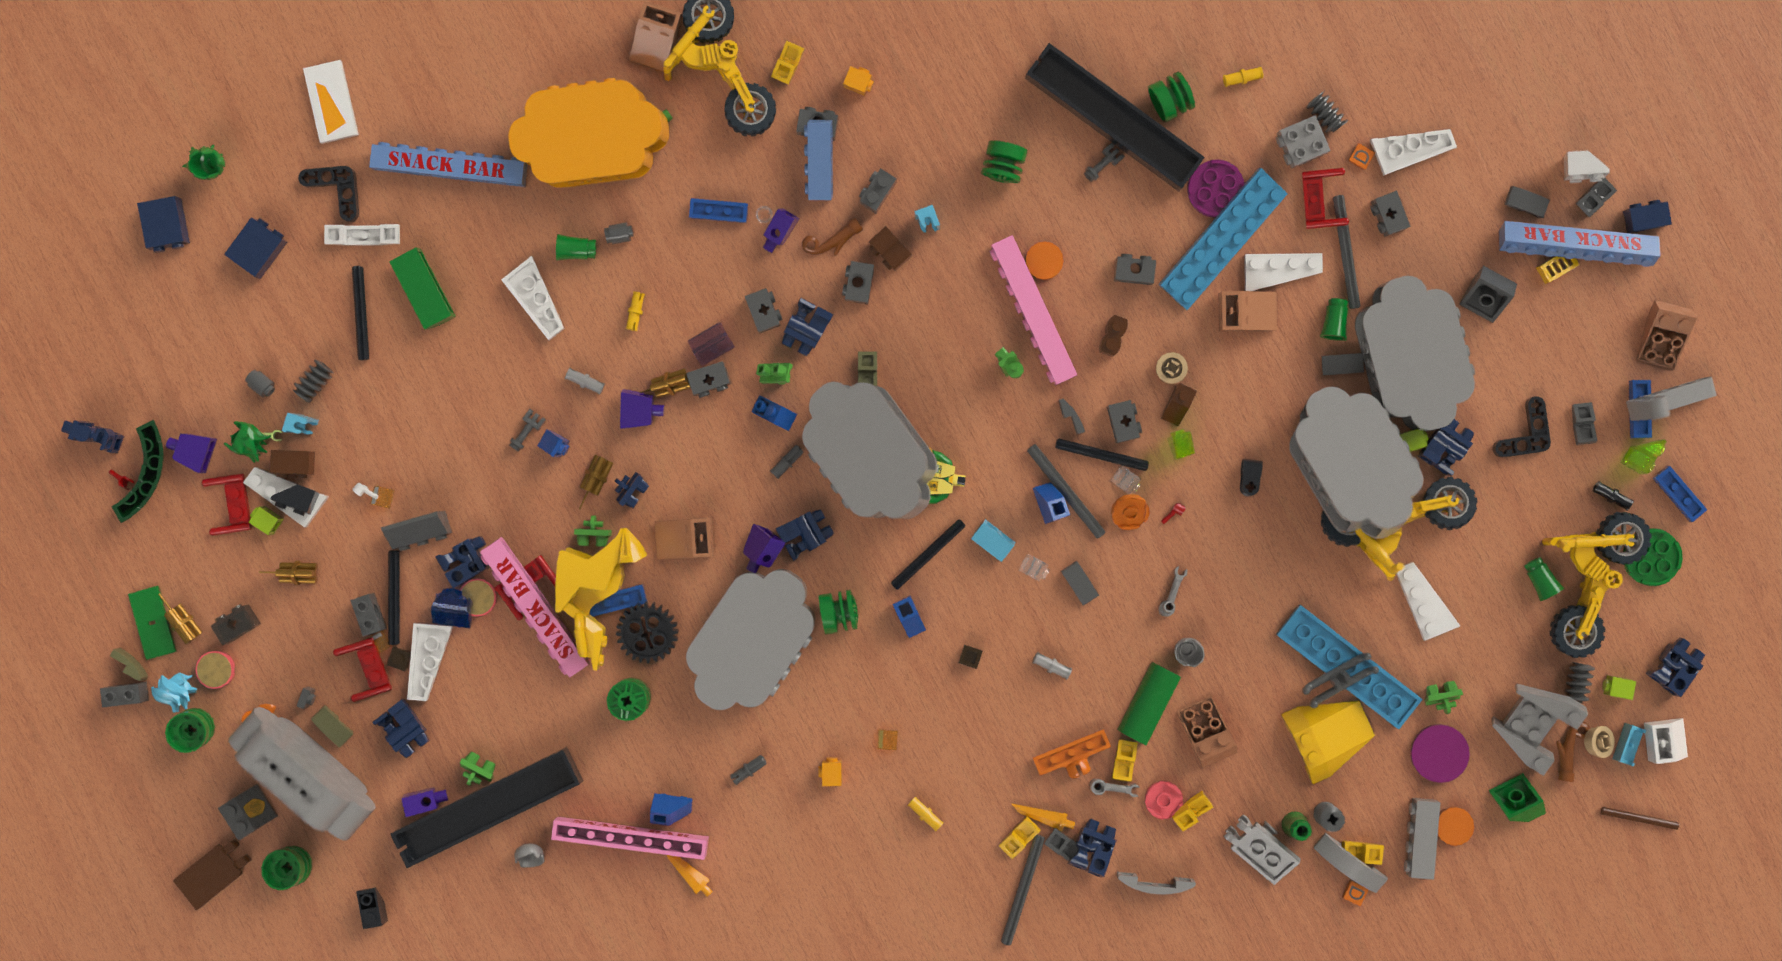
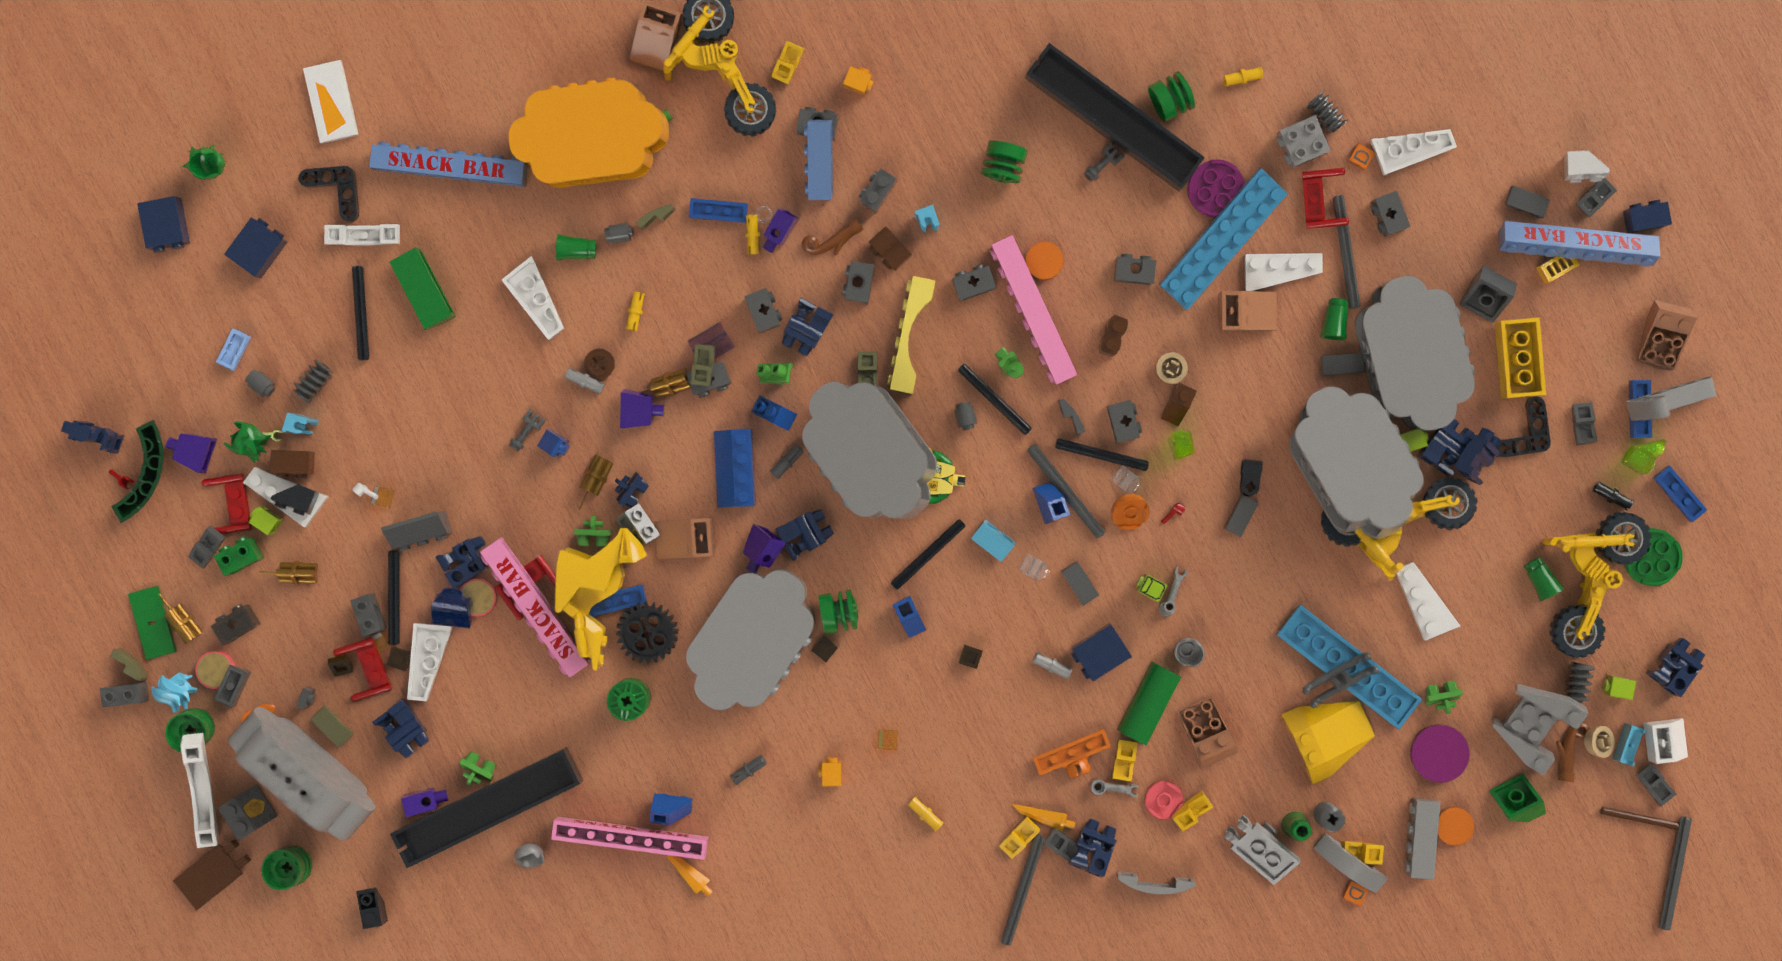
(203, 805): none -> white arch
(206, 547): none -> dark grey slope
(232, 686): none -> dark grey slope
(233, 349): none -> light blue plate
(238, 556): none -> green brick
(340, 665): none -> dark brown plate
(599, 373): none -> reddish brown gear
(638, 524): none -> light grey bracket
(661, 213): none -> olive slope
(703, 365): none -> olive slope
(734, 468): none -> blue slope
(752, 234): none -> yellow pin
(824, 649): none -> dark brown plate
(920, 295): none -> light yellow arch
(965, 415): none -> dark grey brick
(984, 284): none -> dark grey brick
(994, 399): none -> black axle
(1100, 652): none -> dark blue brick
(1151, 587): none -> lime brick
(1241, 515): none -> dark grey slope
(1478, 453): none -> dark blue hips
(1520, 358): none -> yellow brick
(1656, 785): none -> dark grey slope
(1675, 873): none -> dark grey axle

